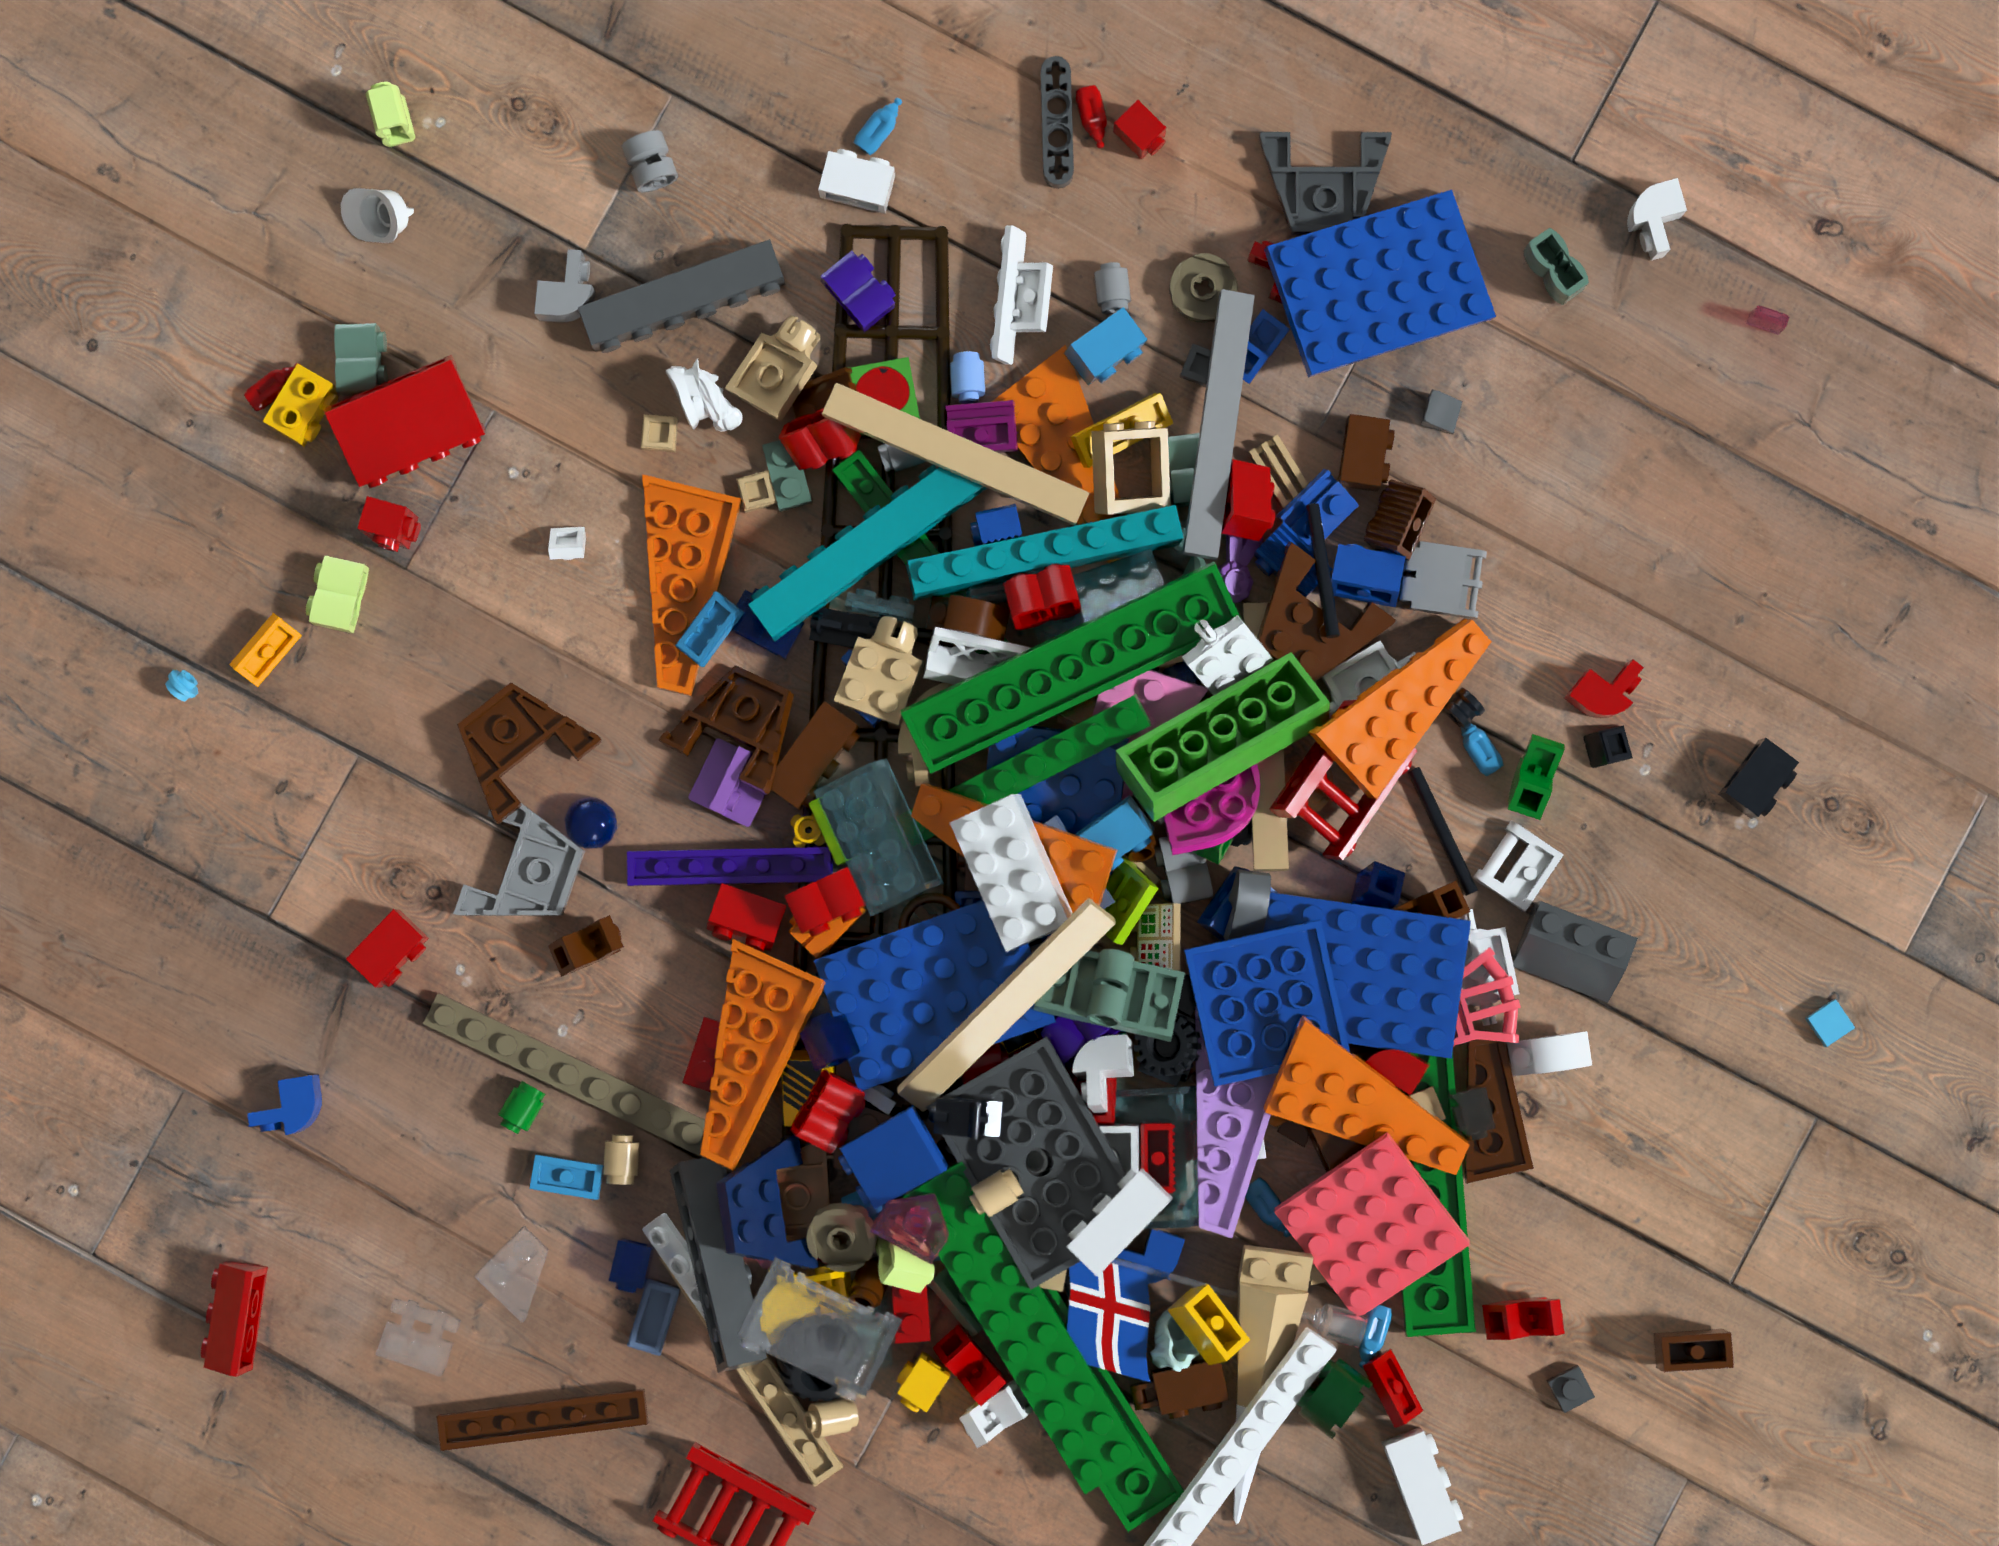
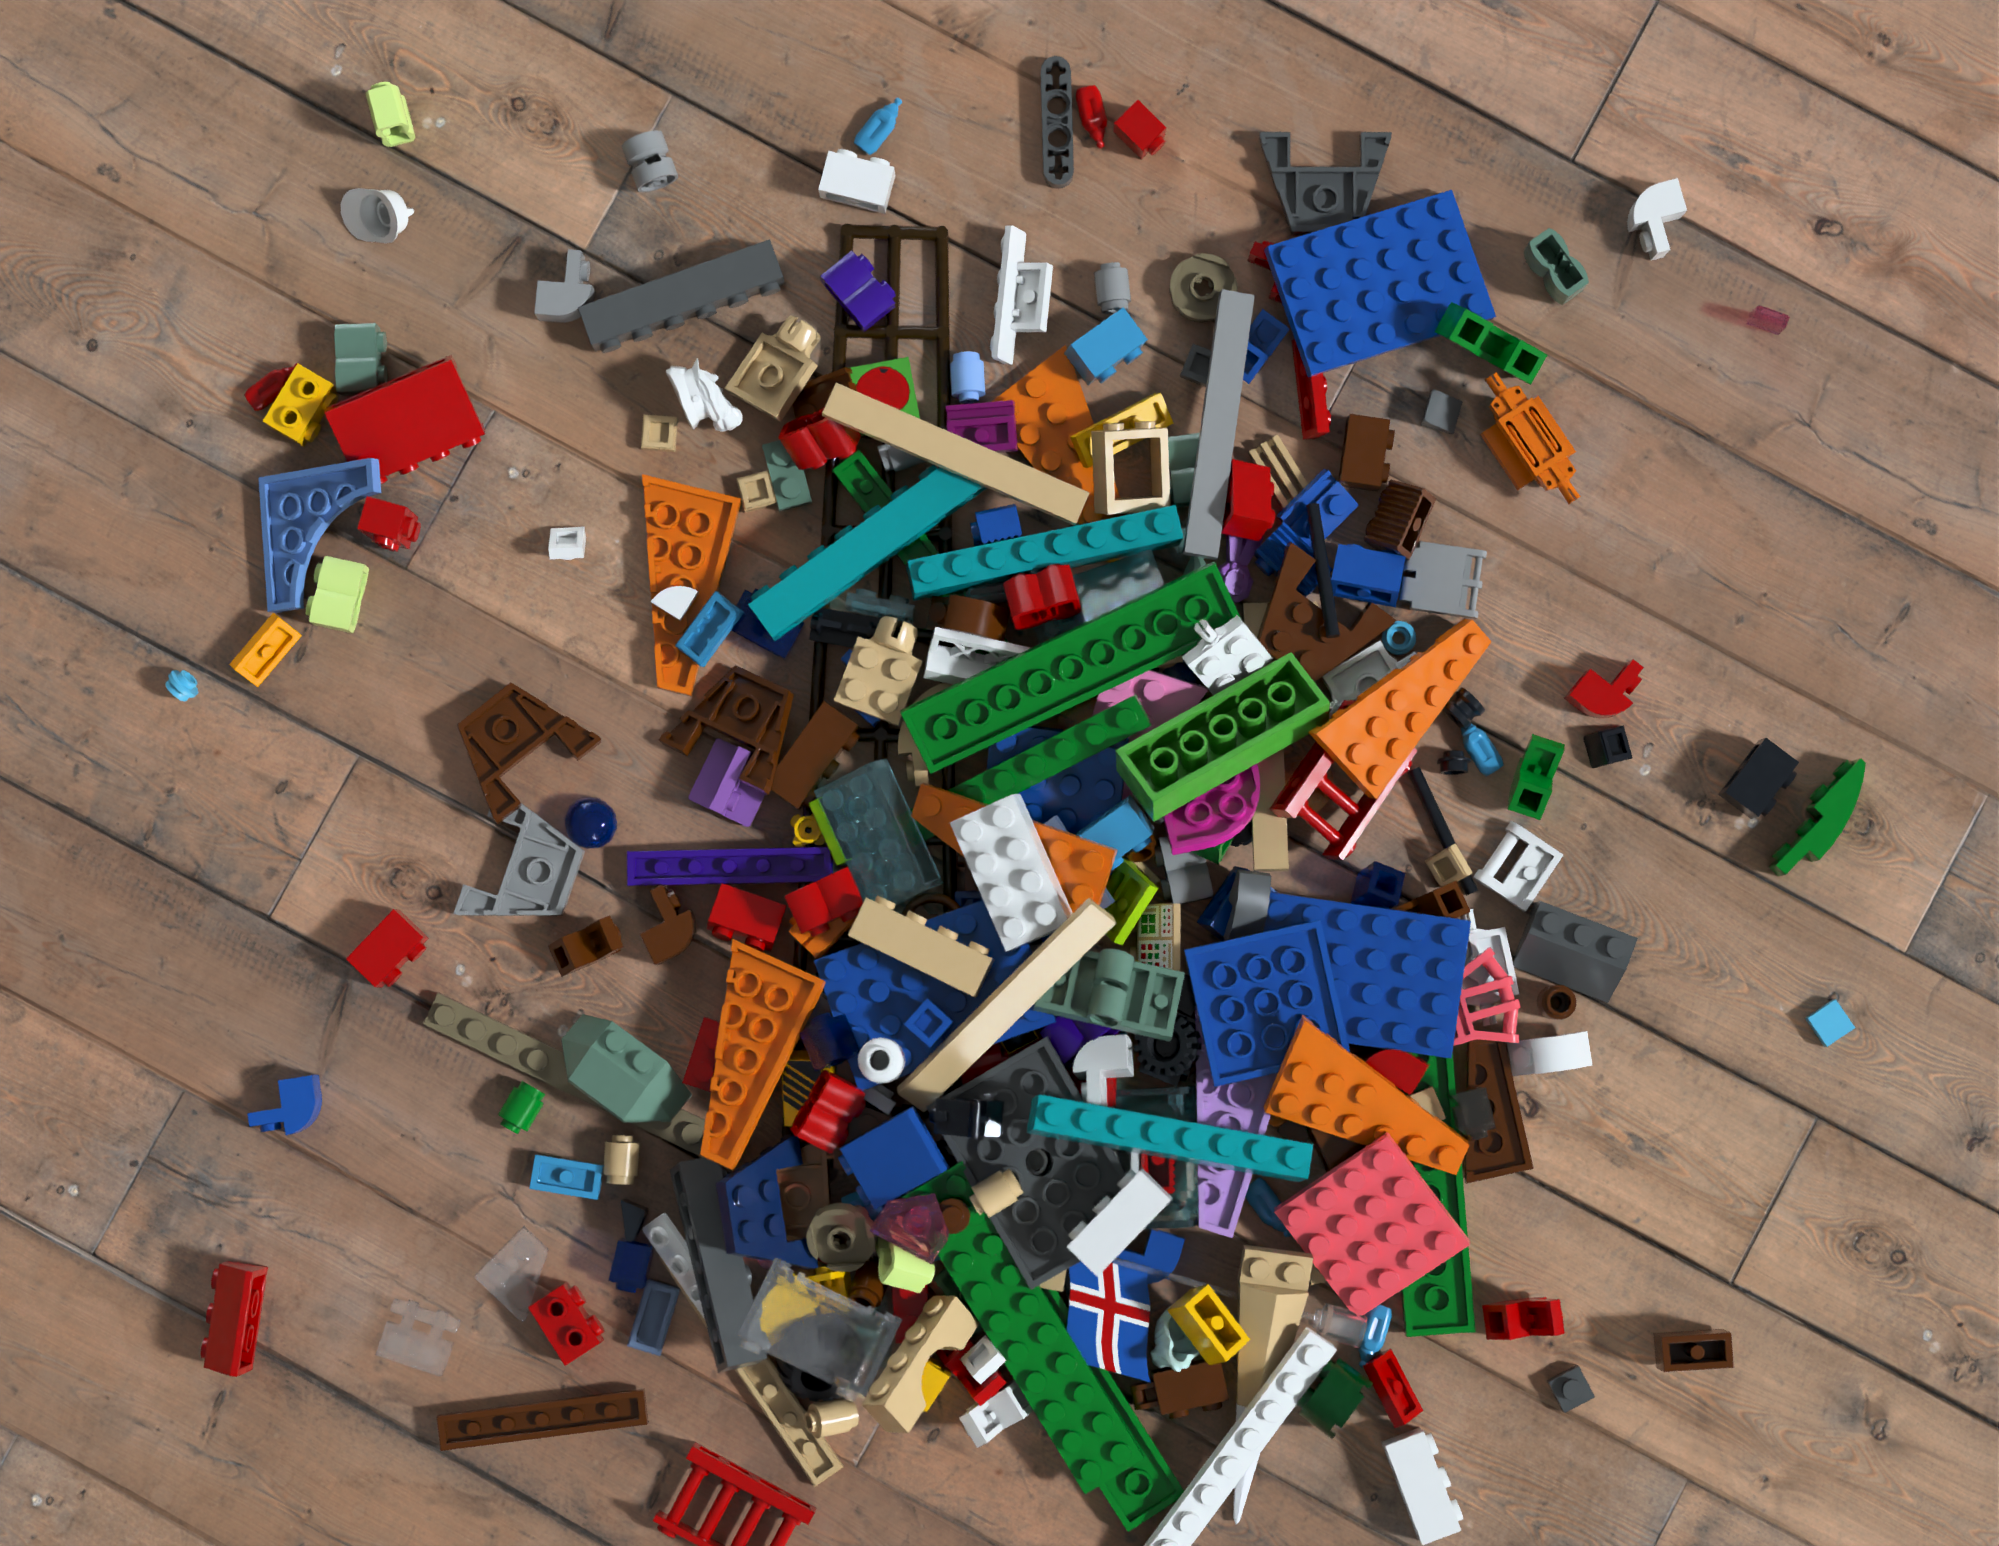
(296, 514): none -> medium blue plate
(567, 1322): none -> red brick
(621, 1072): none -> sand green wedge
(633, 1218): none -> black slope
(674, 934): none -> reddish brown brick
(675, 600): none -> white tile
(881, 1060): none -> white head
(897, 1394): none -> tan arch
(922, 947): none -> tan brick
(928, 1023): none -> blue plate
(955, 1214): none -> reddish brown plate
(982, 1360): none -> white plate
(1169, 1138): none -> teal brick
(1312, 400): none -> red plate
(1409, 635): none -> medium azure plate
(1448, 866): none -> tan tile
(1453, 763): none -> black plate
(1490, 343): none -> green arch
(1528, 441): none -> orange piece
(1566, 998): none -> reddish brown brick
(1831, 809): none -> green slope

